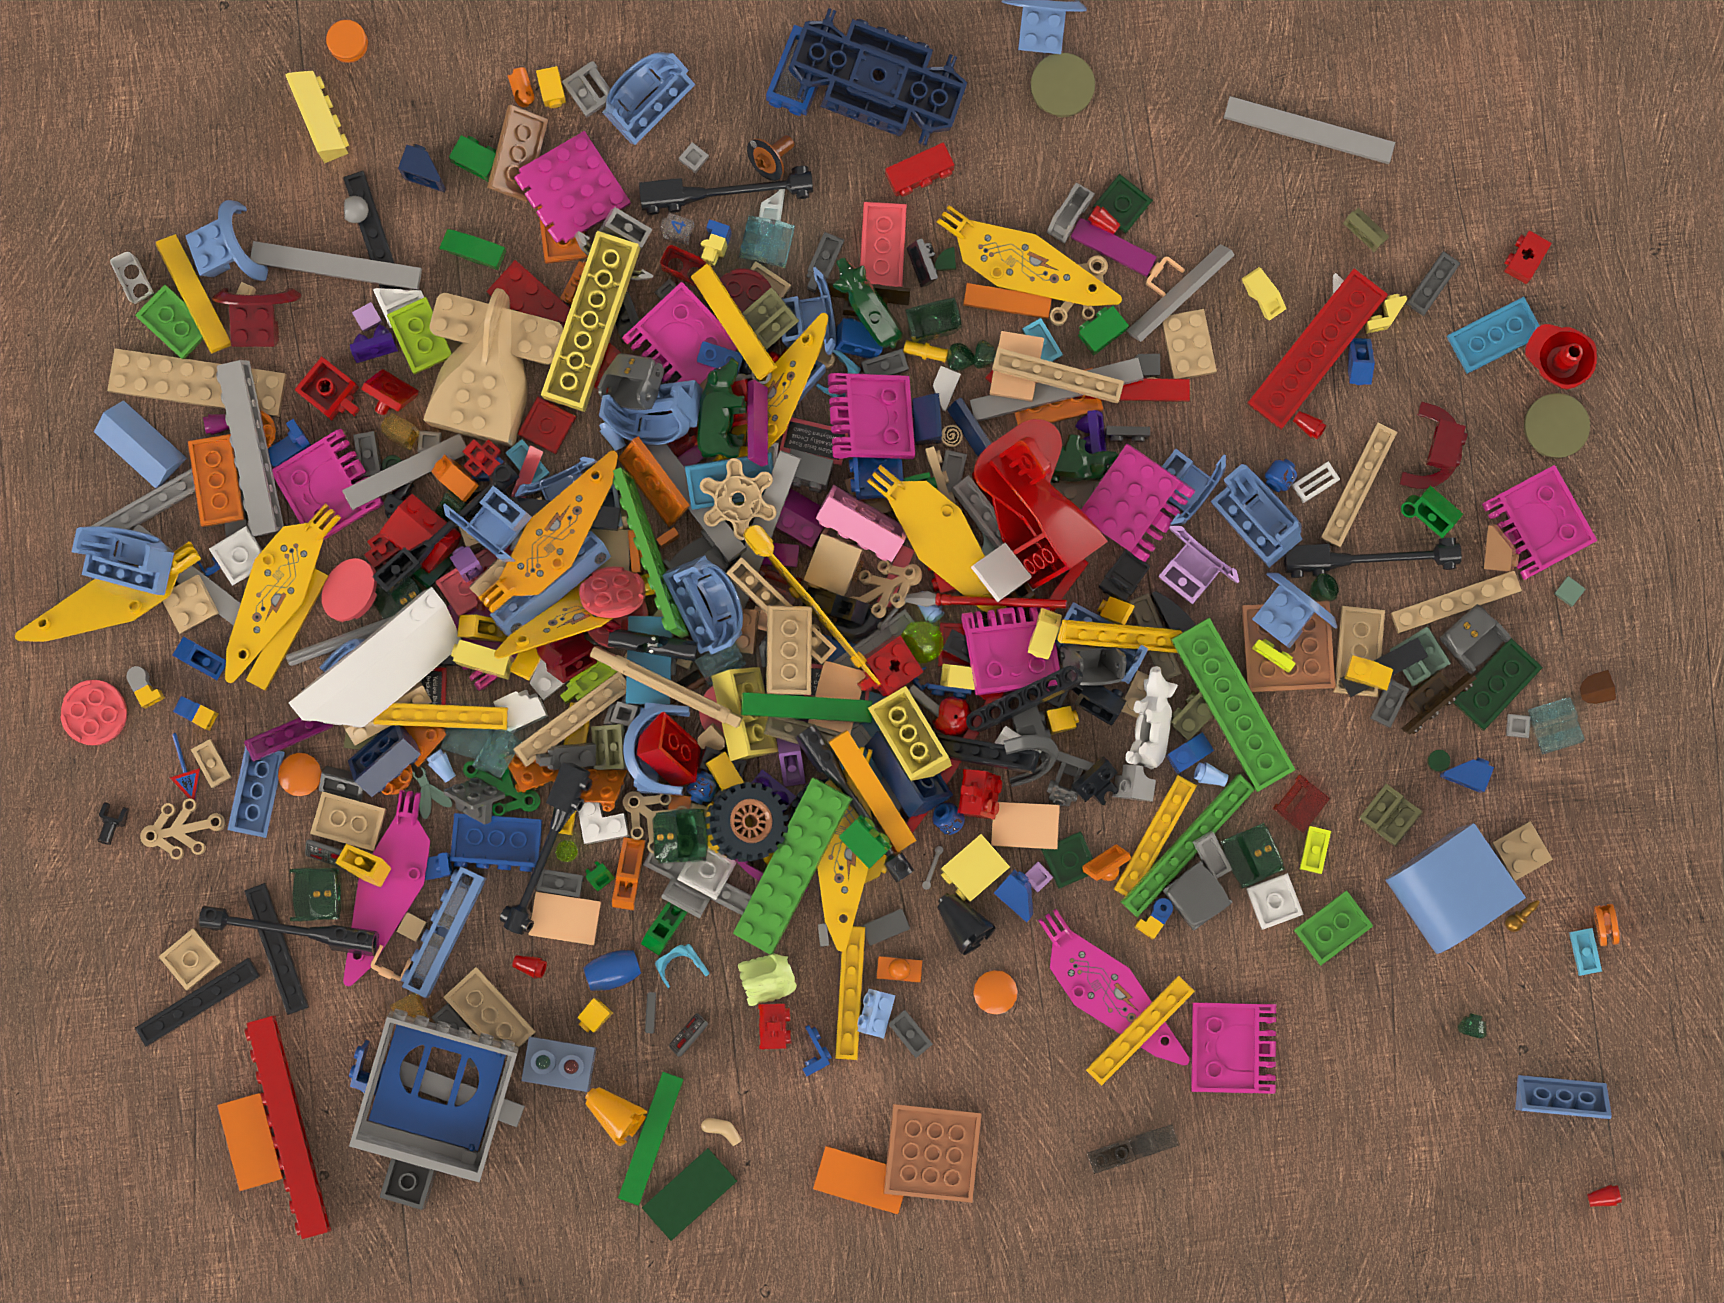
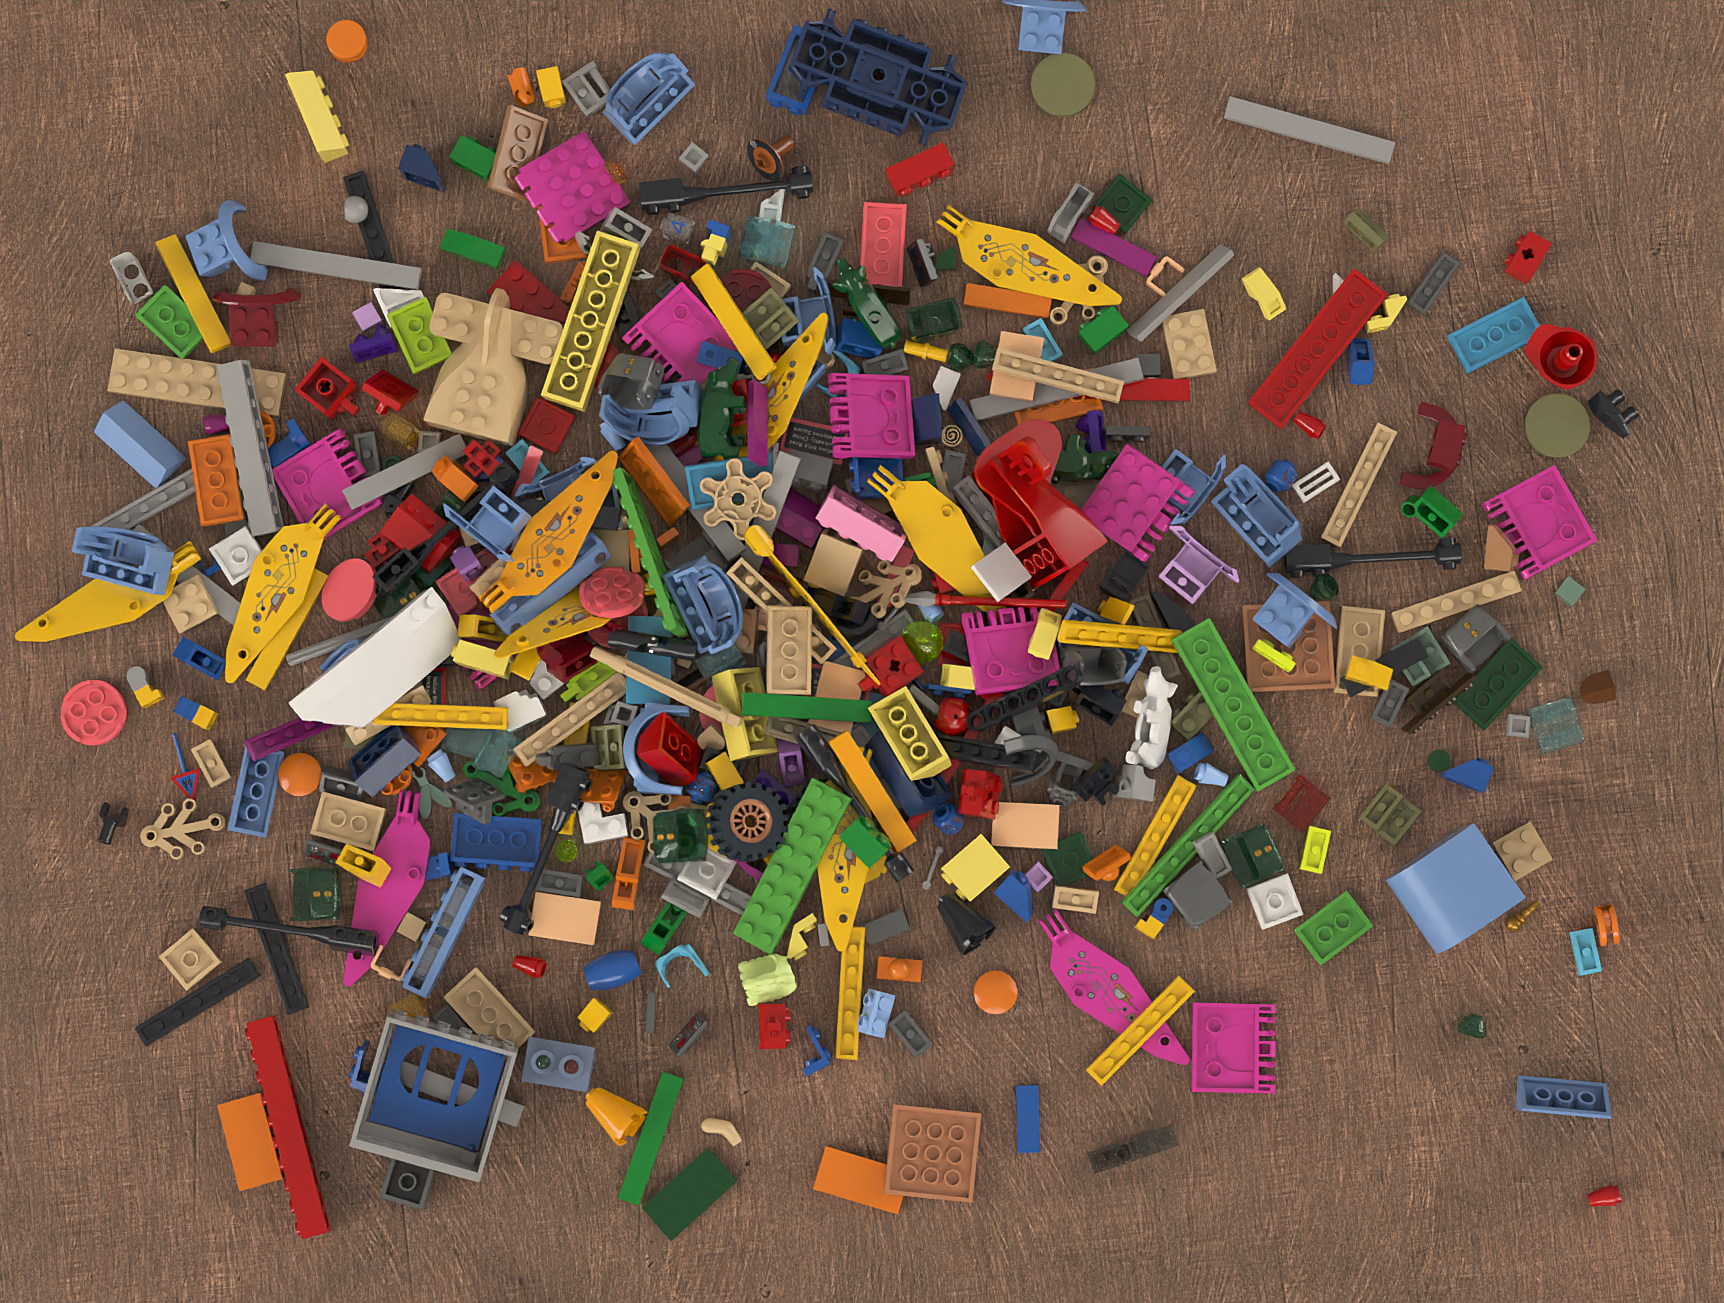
(616, 172): none -> clear orange tile
(797, 944): none -> light yellow slope
(1027, 1119): none -> blue tile
(1075, 899): none -> tan plate
(1605, 410): none -> black connector

